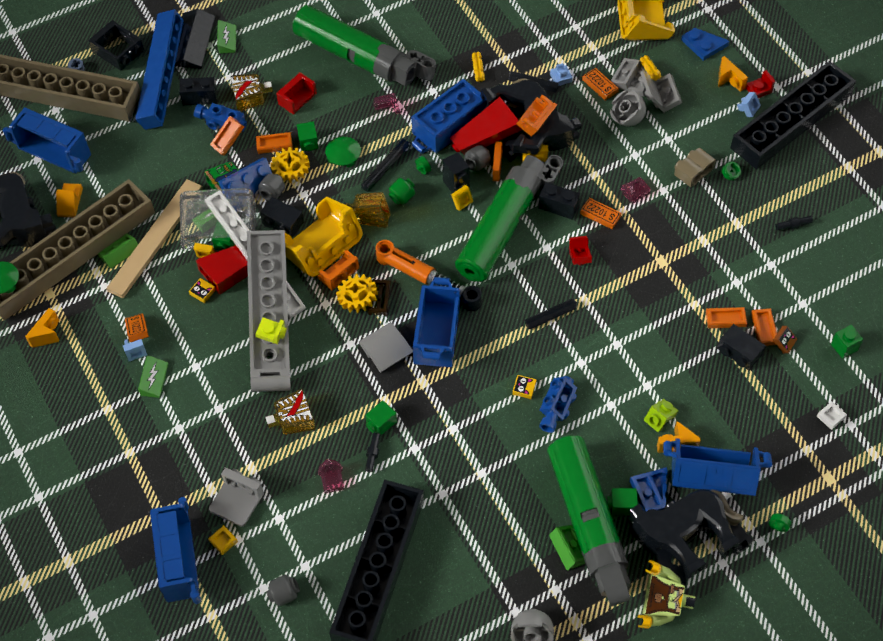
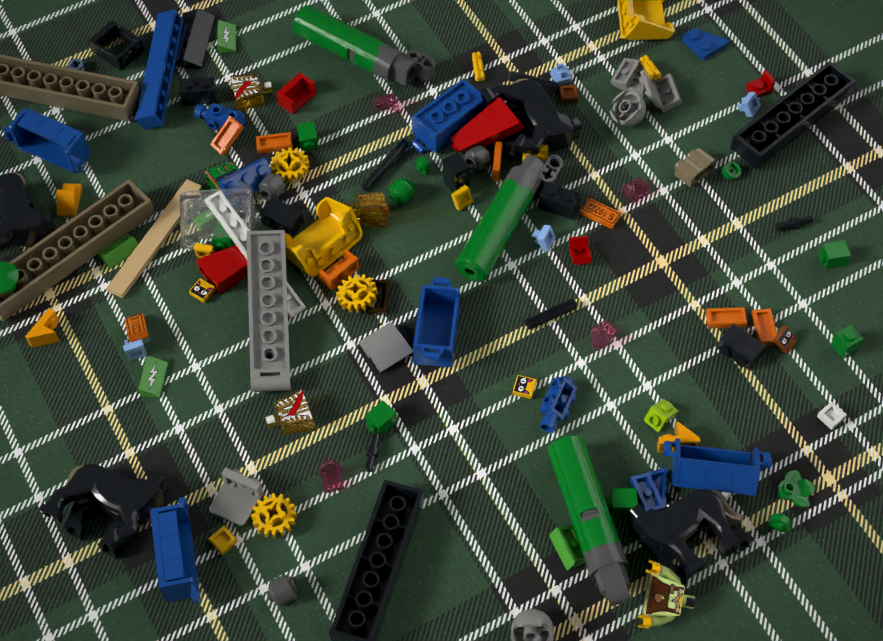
(118, 497): none -> black piece
(271, 330): neon yellow bracket -> none
(275, 523): none -> yellow gear
(343, 151): green dish -> none
(424, 272): orange piece -> none
(536, 115): orange hinge -> none
(544, 237): none -> light blue tile
(568, 94): none -> dark orange tile
(600, 84): orange tile -> none
(602, 334): none -> clear pink tile
(731, 73): light orange slope -> none
(796, 489): none -> green plate
(834, 254): none -> green brick

